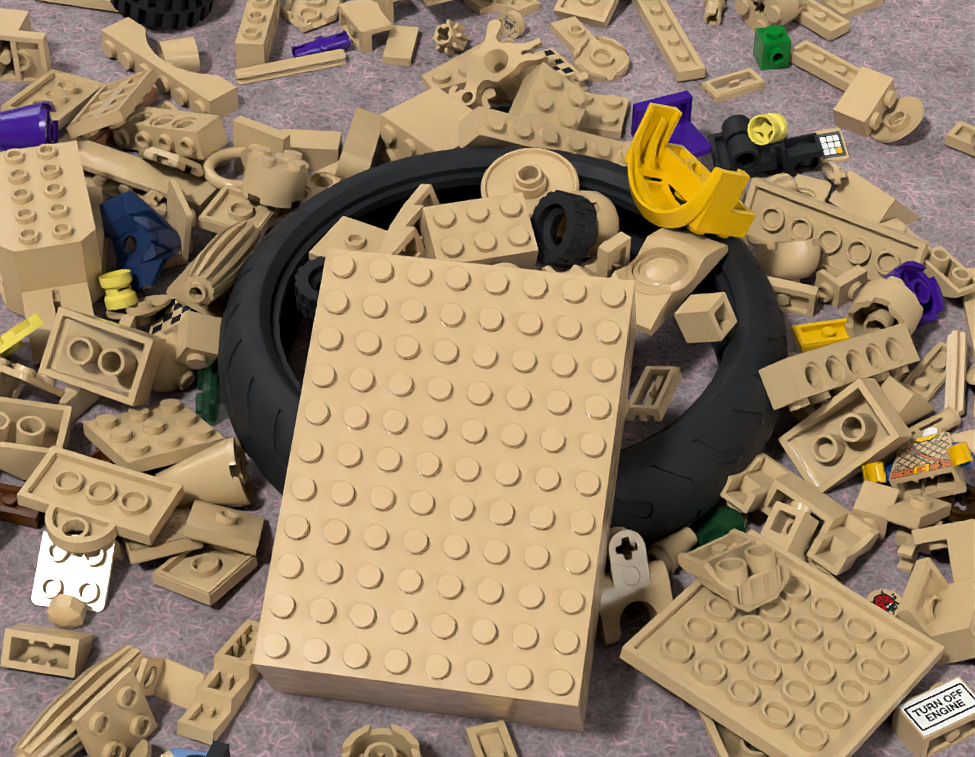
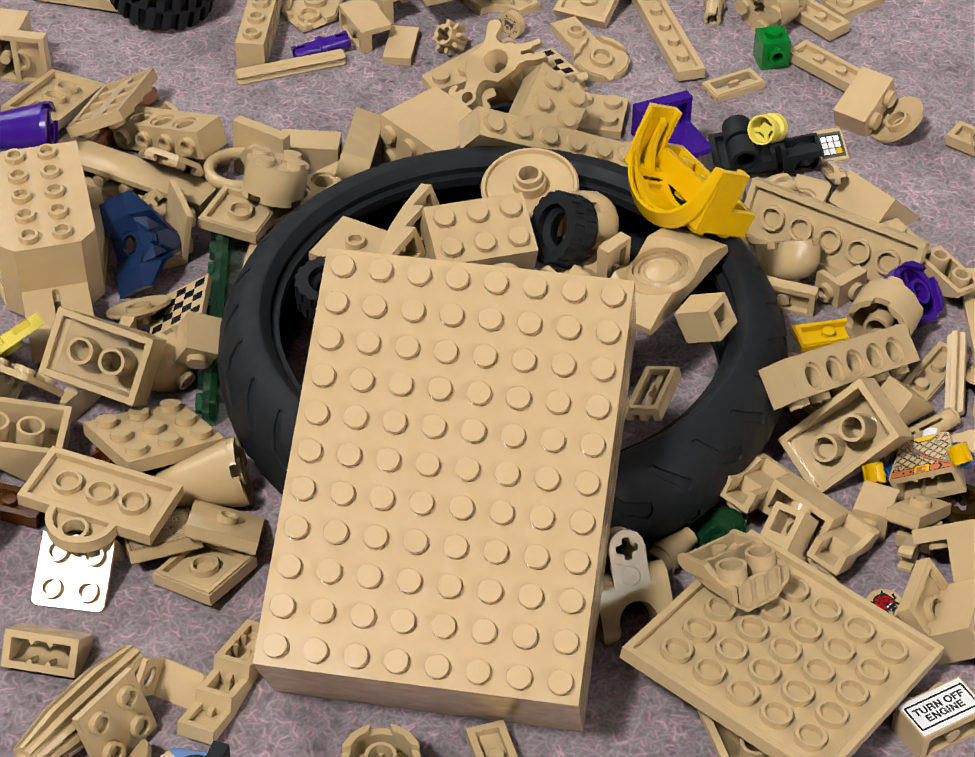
(66, 611): tan tile -> none
(118, 289): light yellow wheel -> none
(180, 52): tan piece -> none
(199, 92): tan arch -> none
(215, 270): tan plate -> none

